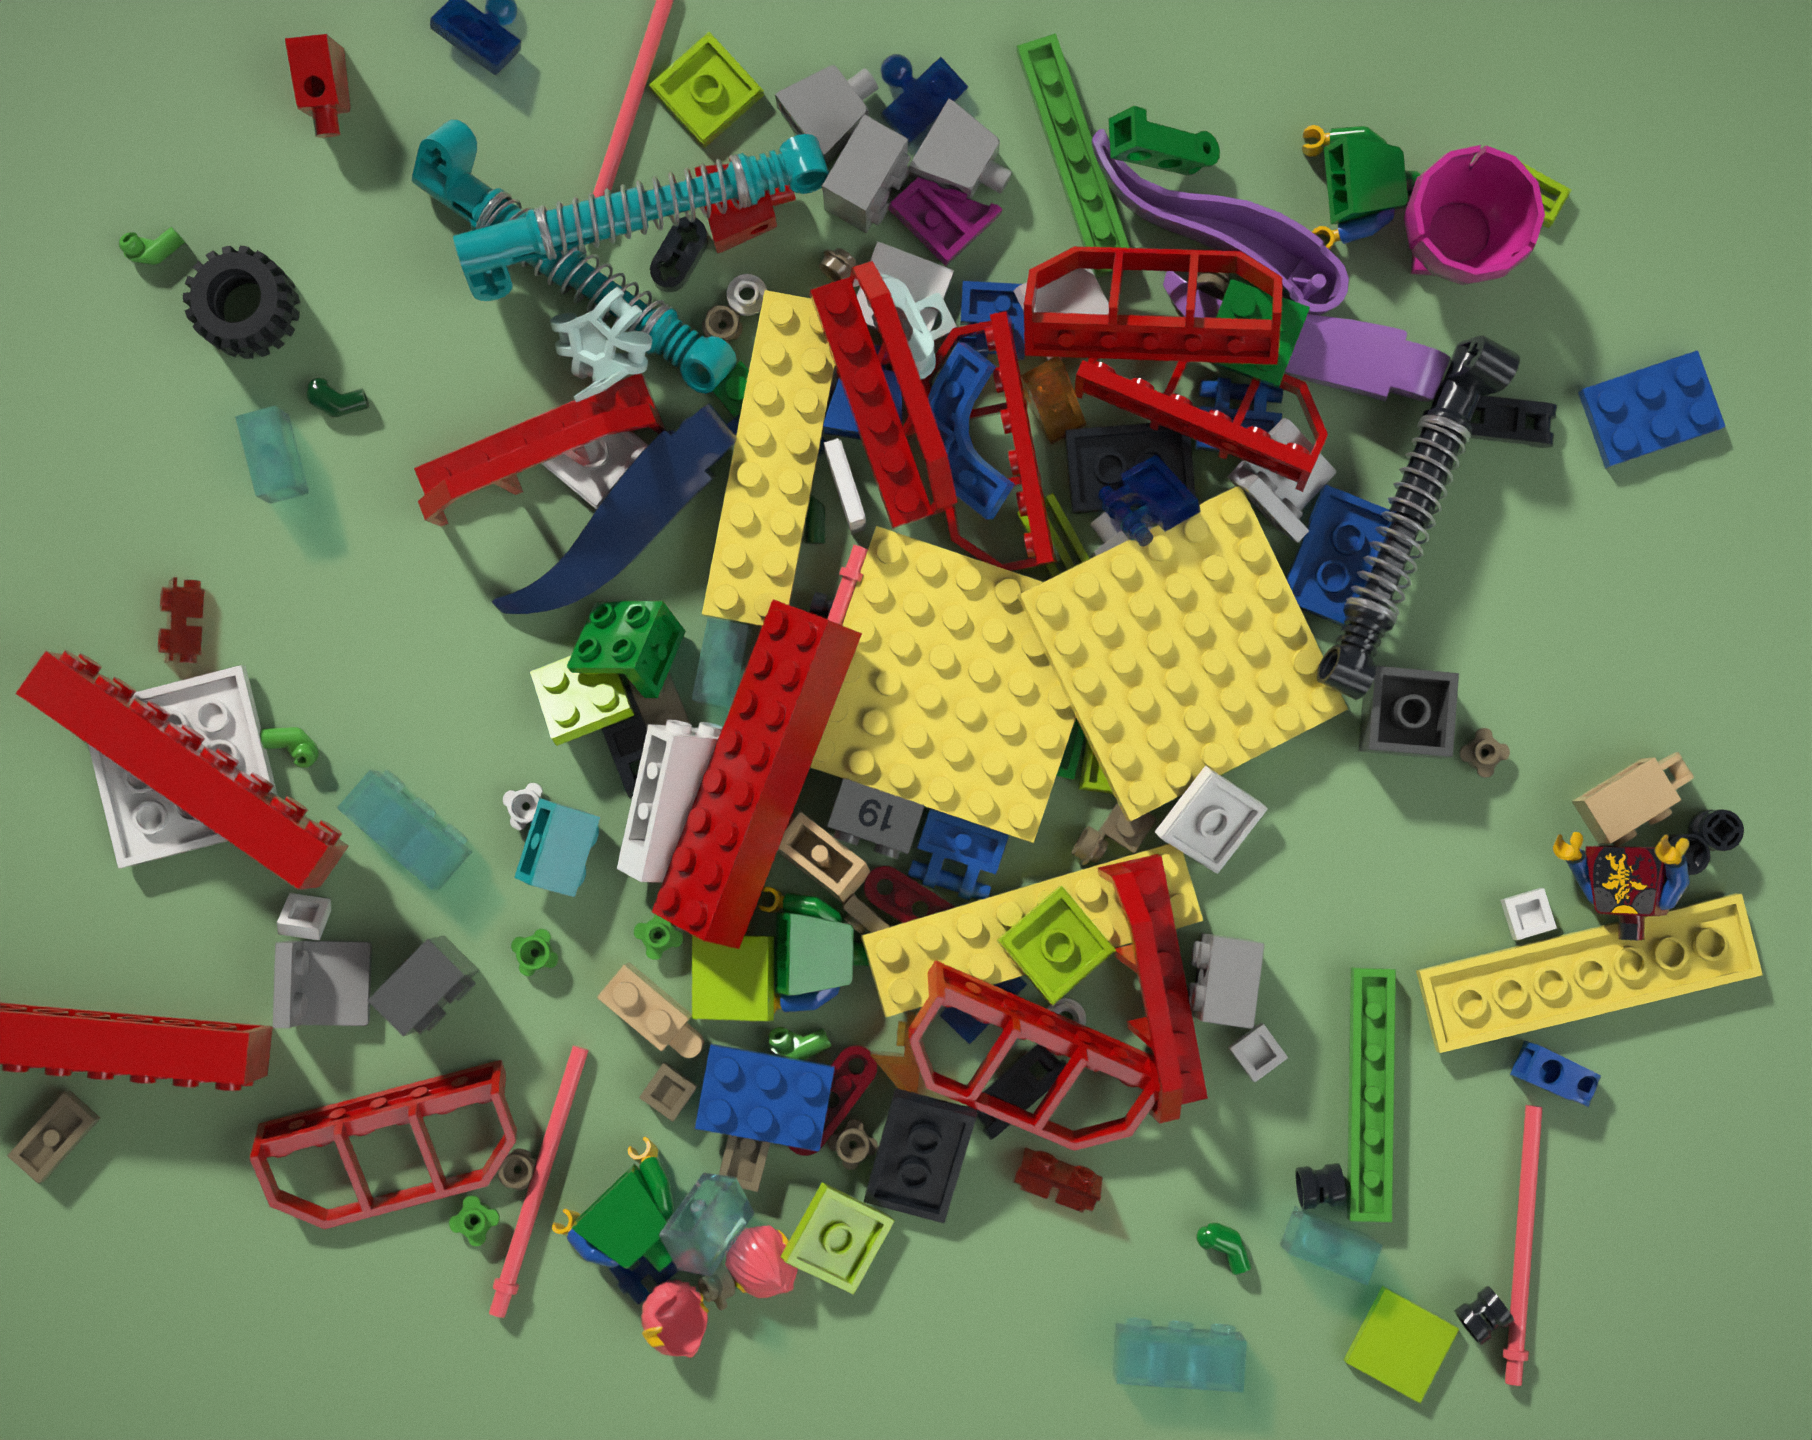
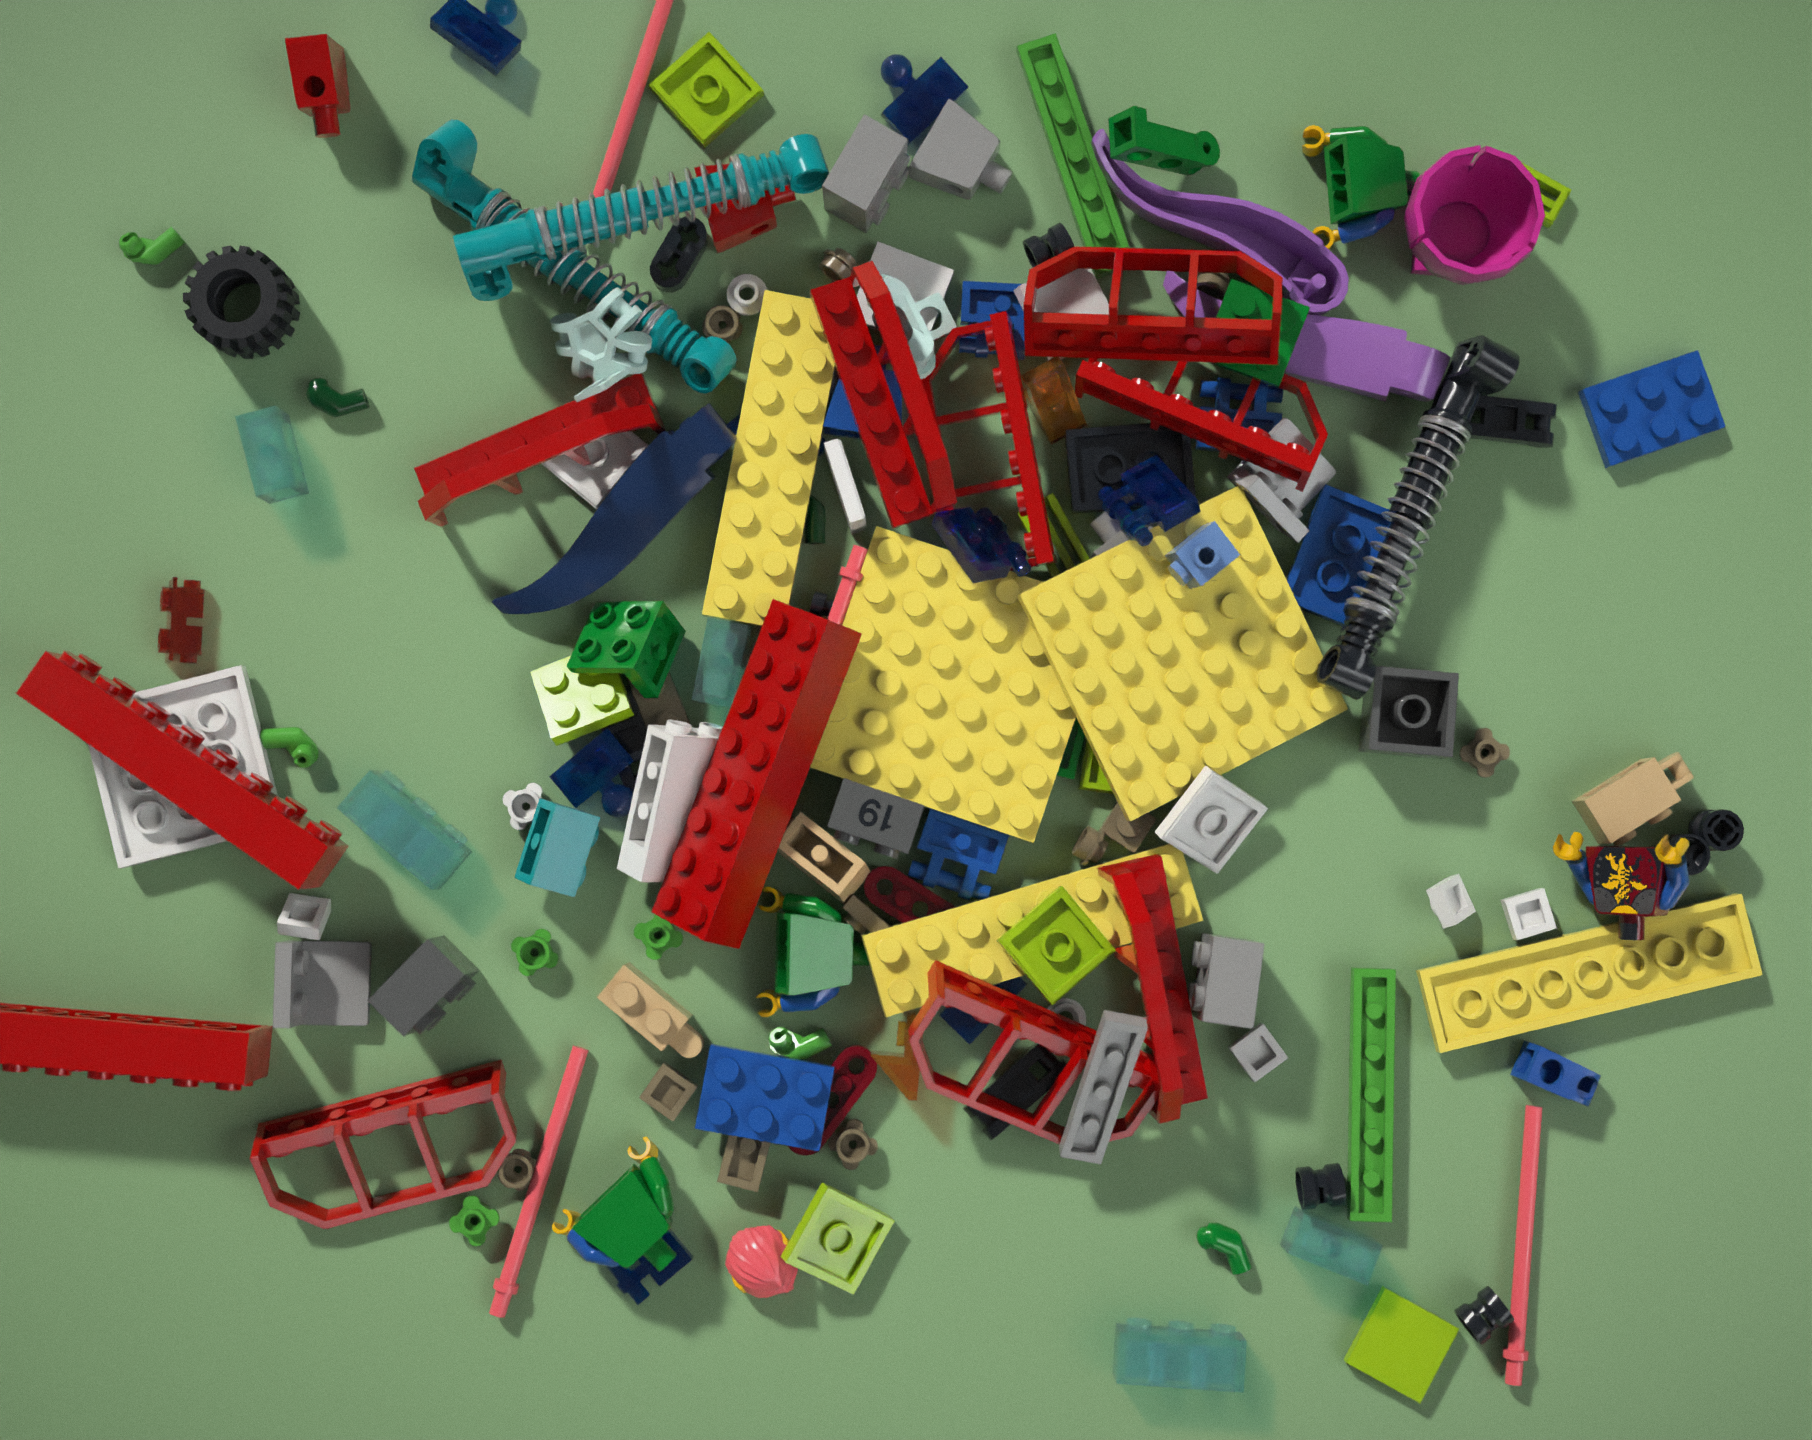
(53, 1136): dark tan plate -> none
(592, 772): none -> clear blue plate
(674, 1318): coral hair -> none
(706, 1224): clear light blue brick -> none
(717, 1287): dark tan plate -> none
(732, 389): green plate -> none
(733, 981): lime tile -> none
(827, 106): light grey torso -> none
(920, 1155): black plate -> none
(942, 217): magenta wing -> none
(951, 405): blue plate -> none
(980, 543): none -> clear blue plate
(1047, 246): none -> black wheel
(1077, 1184): clear red hinge -> none
(1103, 1086): none -> light grey plate
(1201, 556): none -> medium blue brick
(1450, 901): none -> white plate

